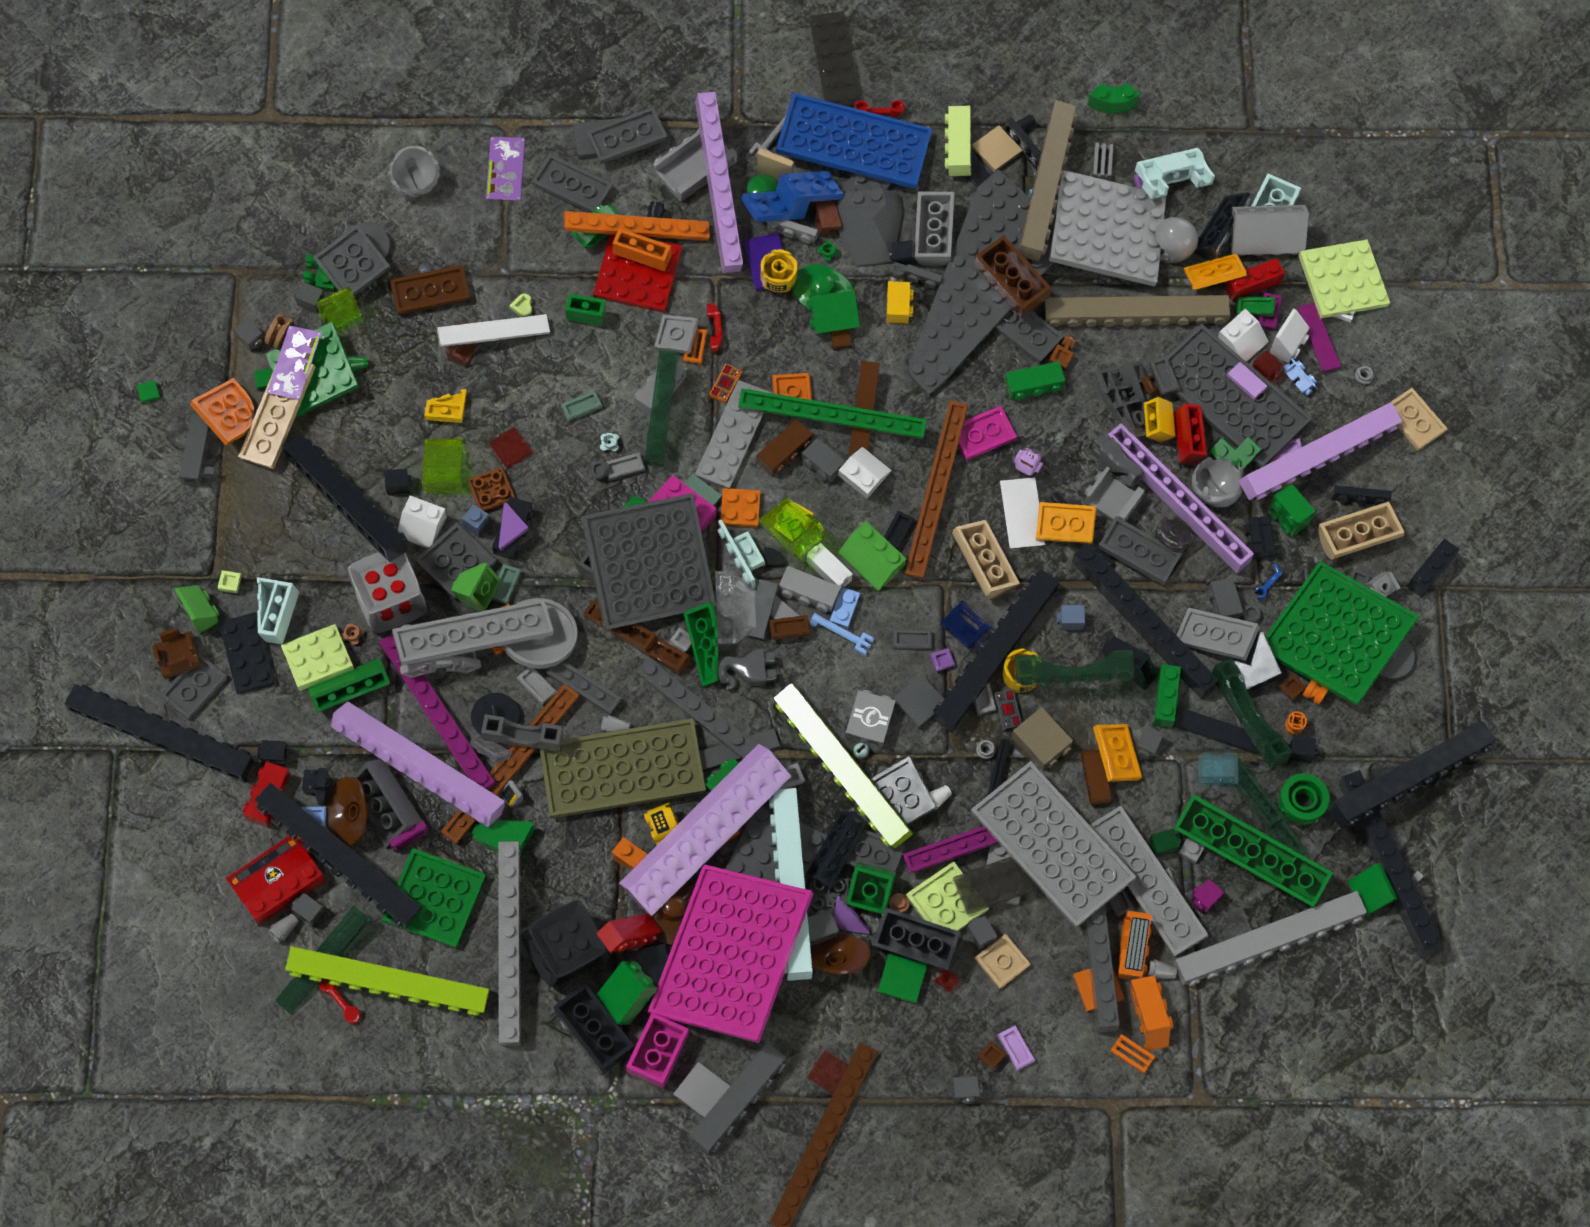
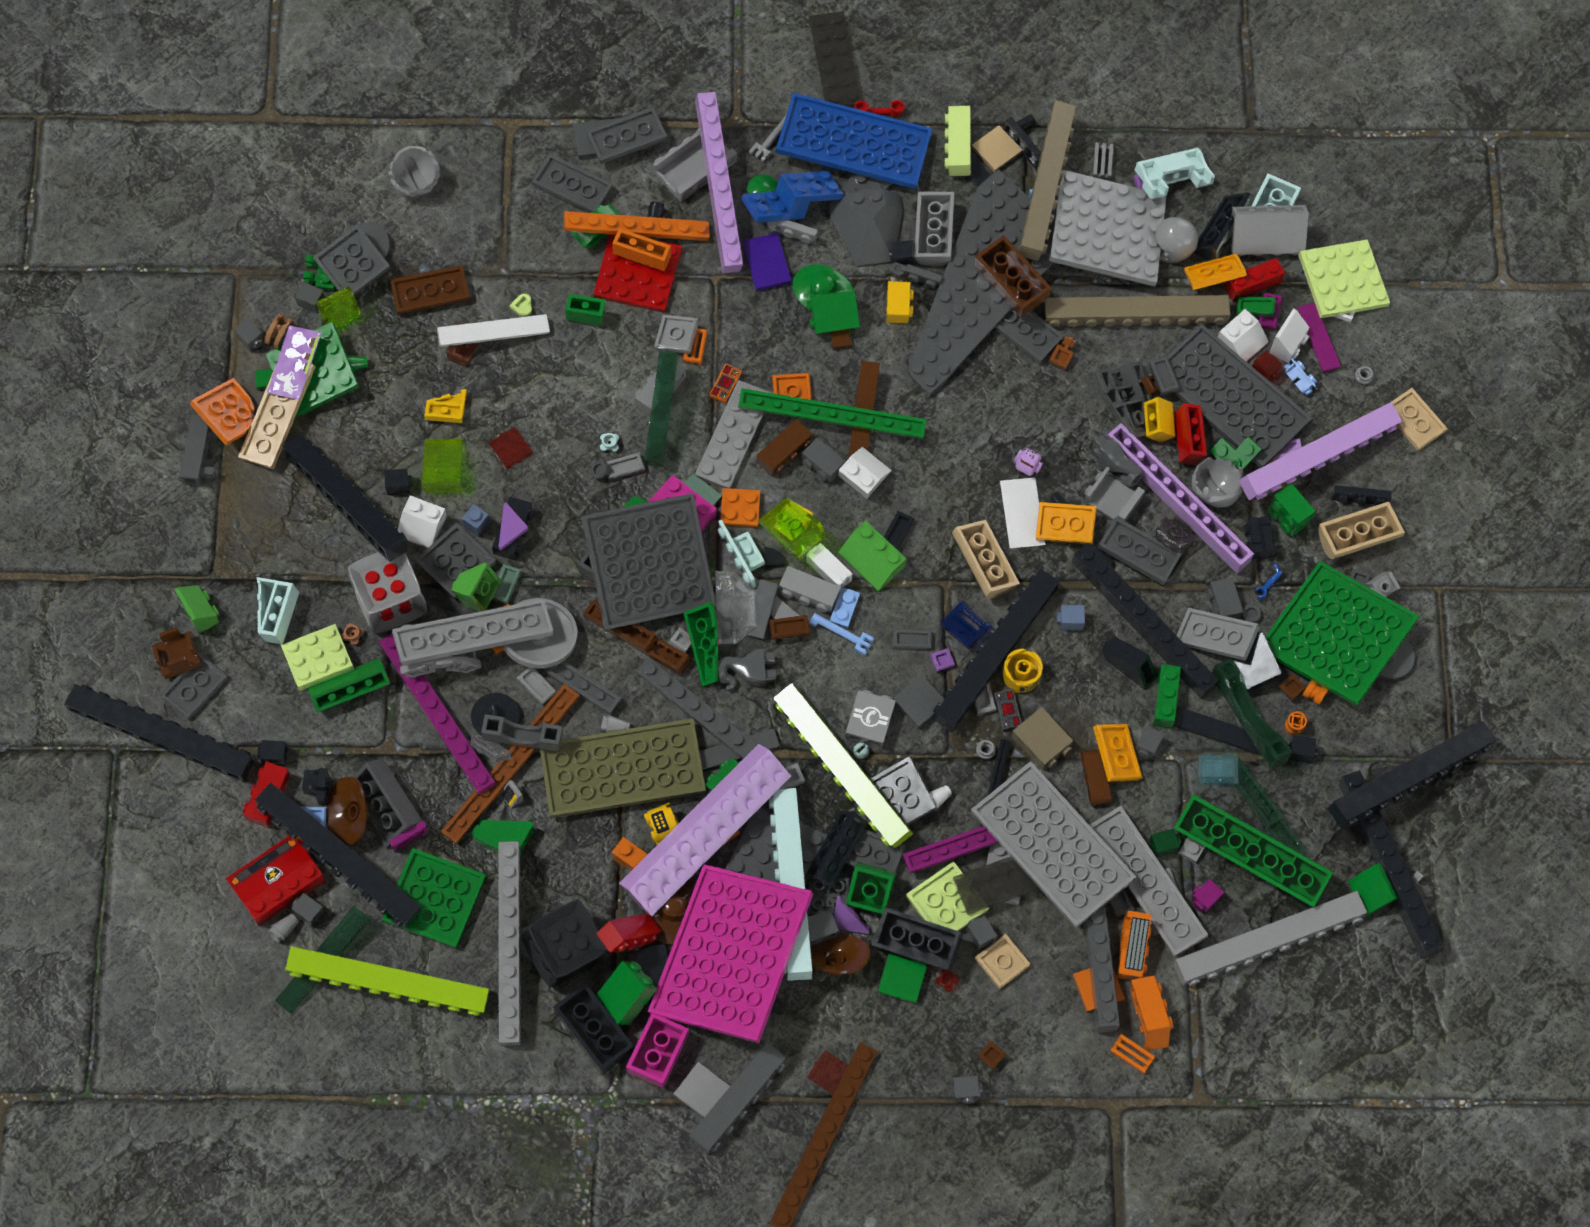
(148, 391): green tile -> none
(229, 581): yellowish green plate -> none
(246, 653): black plate -> none
(351, 1013): red bar -> none
(417, 764): lavender brick -> none
(490, 489): dark orange tile -> none
(505, 168): medium lavender sticker -> none
(581, 406): sand green tile -> none
(713, 312): red bar -> none
(773, 164): tan tile -> none
(778, 271): yellow brick -> none
(825, 217): copper hinge -> none
(828, 246): green plate -> none
(899, 902): nougat plate -> none
(936, 490): dark orange plate -> none
(985, 433): dark pink plate -> none
(1016, 1048): lavender tile -> none
(1033, 669): clear green arch -> none
(1034, 381): green brick -> none
(1113, 99): green brick -> none
(1160, 970): light grey cone -> none
(1247, 381): lavender tile -> none
(1310, 787): green piece -> none
(1433, 568): black brick -> none

